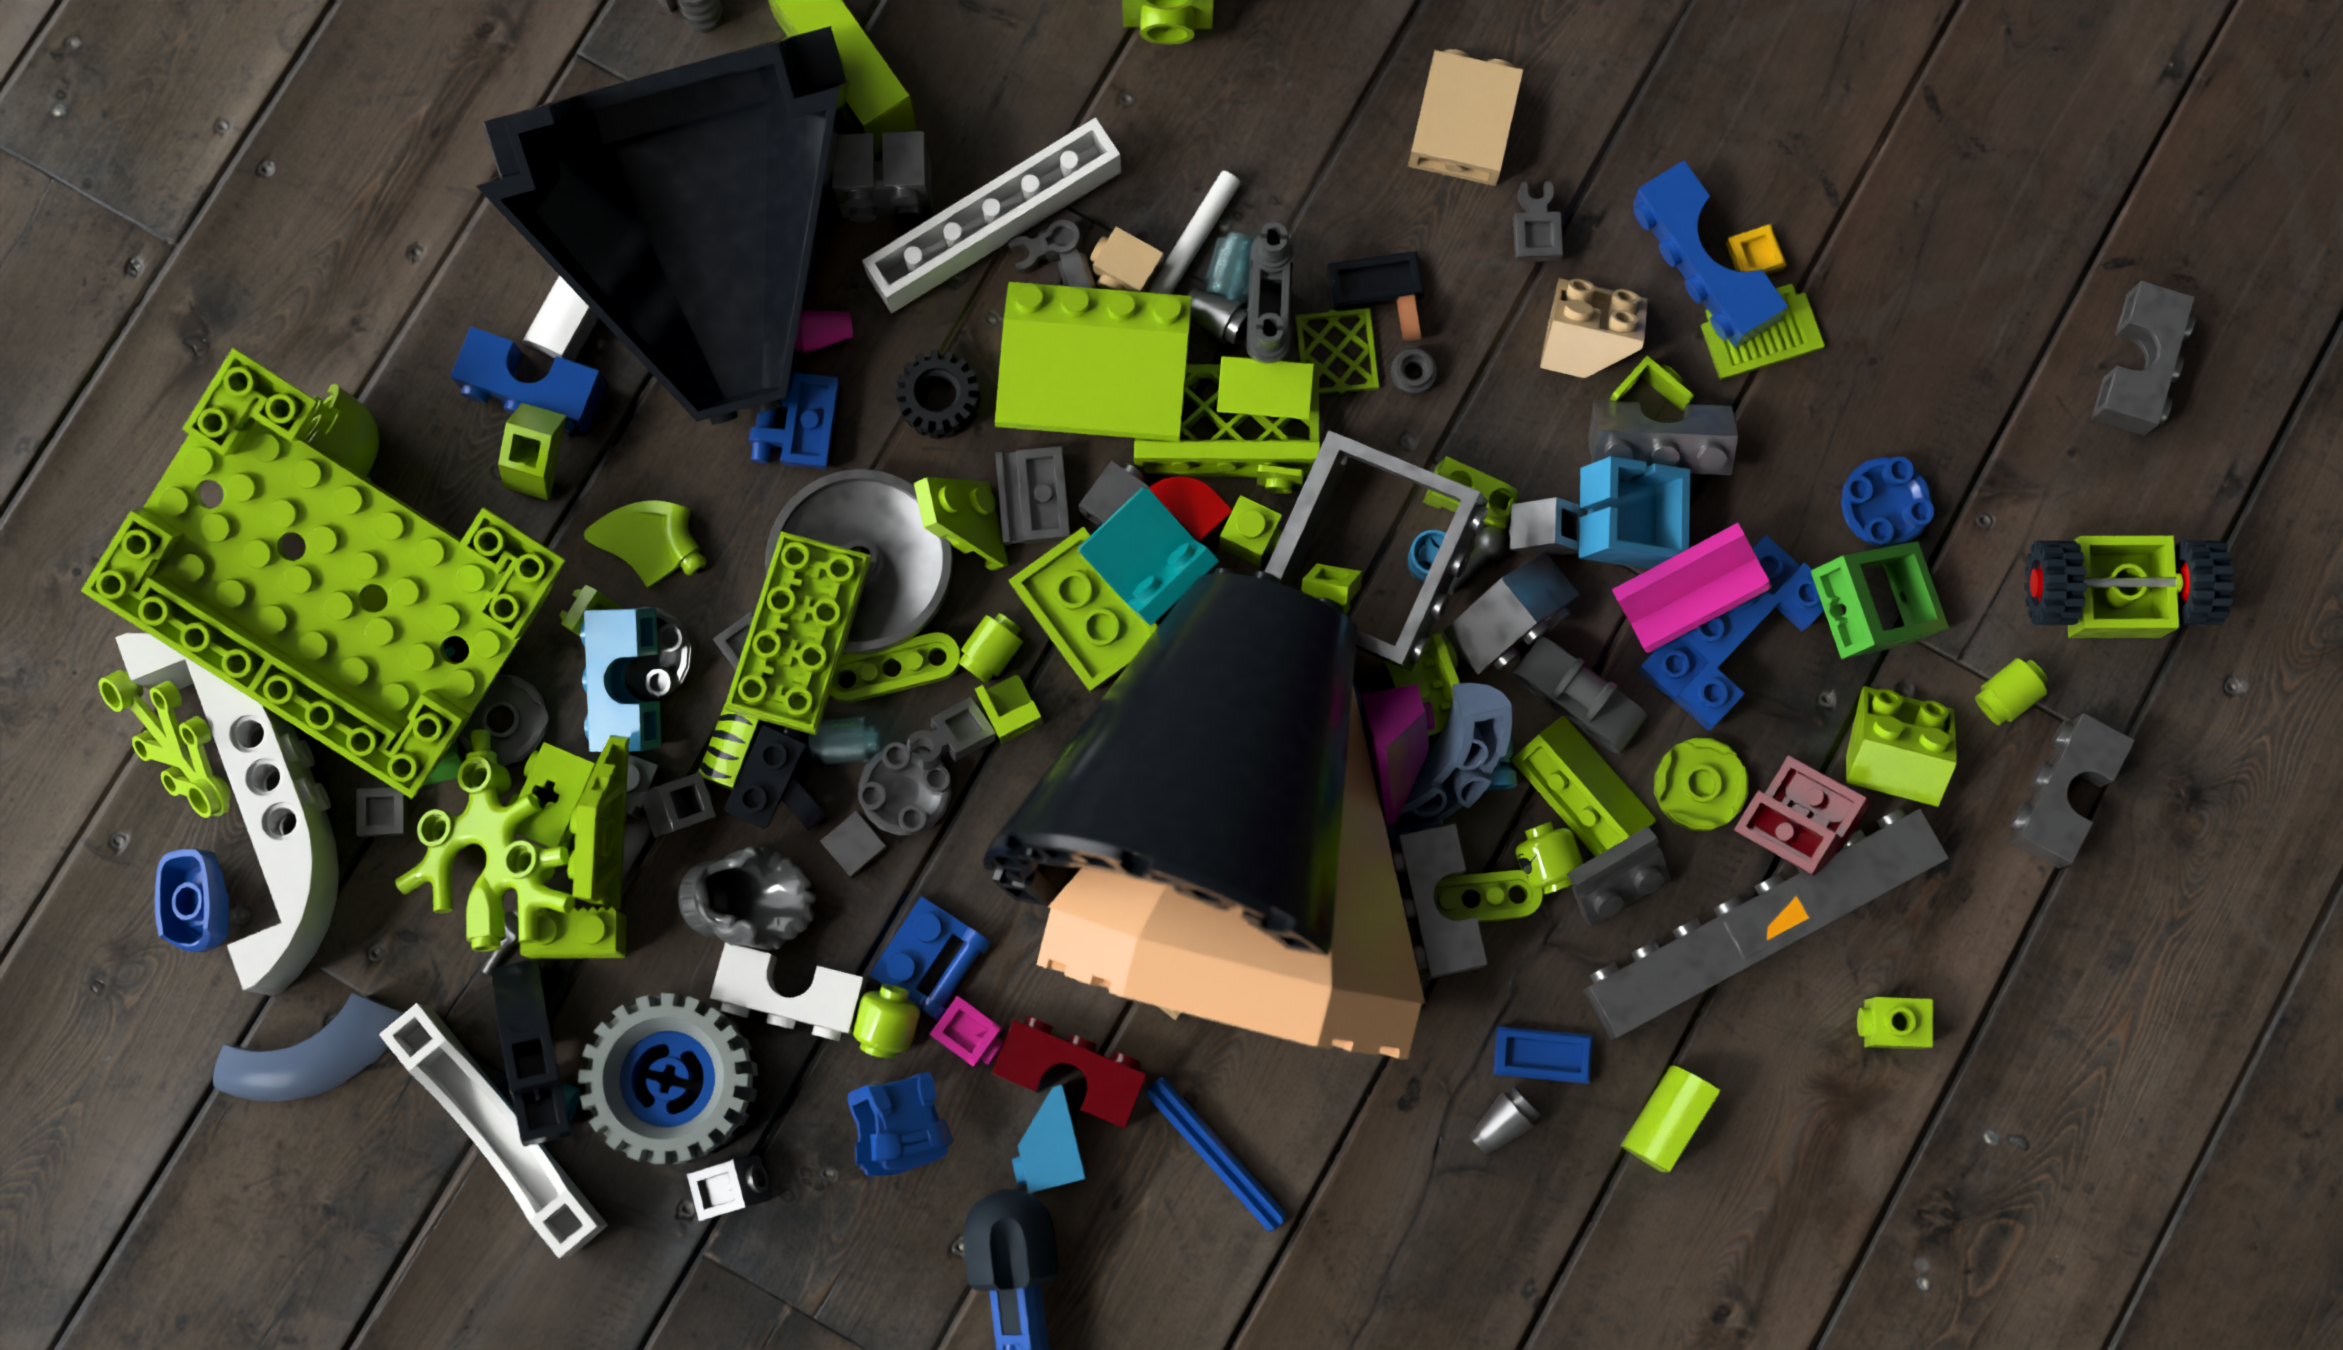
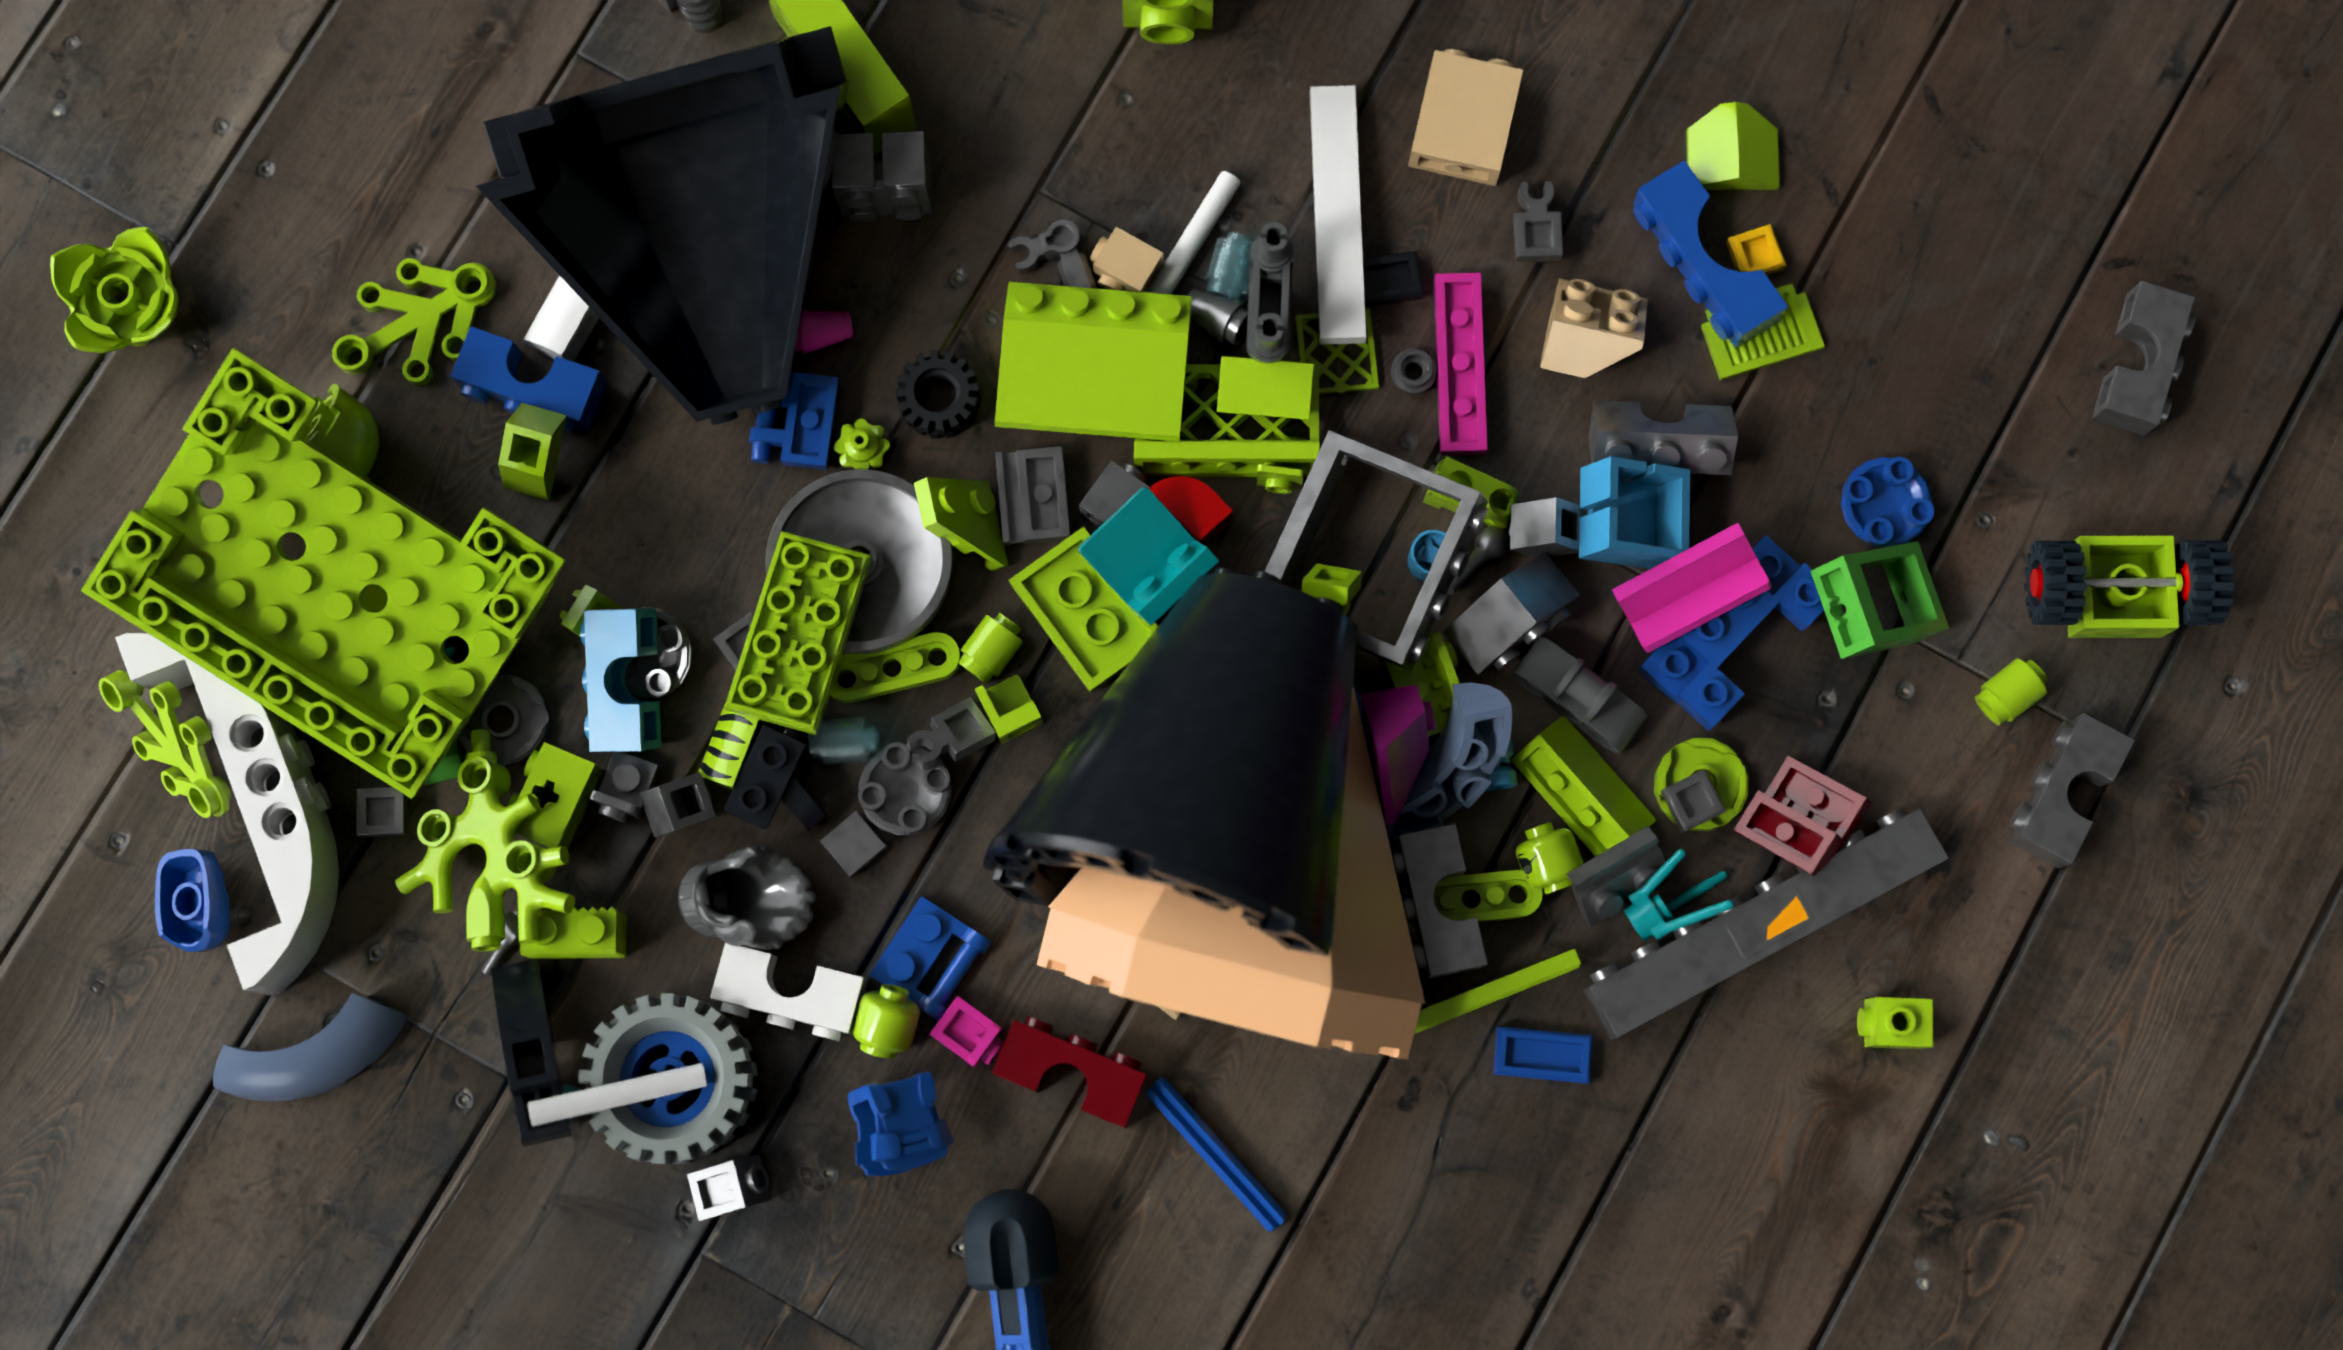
(93, 276): none -> lime brick
(422, 316): none -> lime plant
(471, 1098): white arch -> none
(600, 829): lime wing -> none
(616, 1094): none -> white piece
(649, 538): lime arm -> none
(862, 445): none -> lime plant
(993, 215): white brick -> none
(1049, 1147): dark azure slope -> none
(1251, 531): lime brick -> none
(1337, 215): none -> white tile
(1408, 318): nougat tile -> none
(1460, 364): none -> dark pink plate
(1497, 990): none -> lime tile
(1504, 1121): flat silver cone -> none
(1652, 915): none -> teal plant
(1661, 378): lime bracket -> none
(1670, 1118): lime brick -> none
(1693, 801): none -> flat silver tile
(1734, 149): none -> lime slope
(1902, 746): lime slope -> none

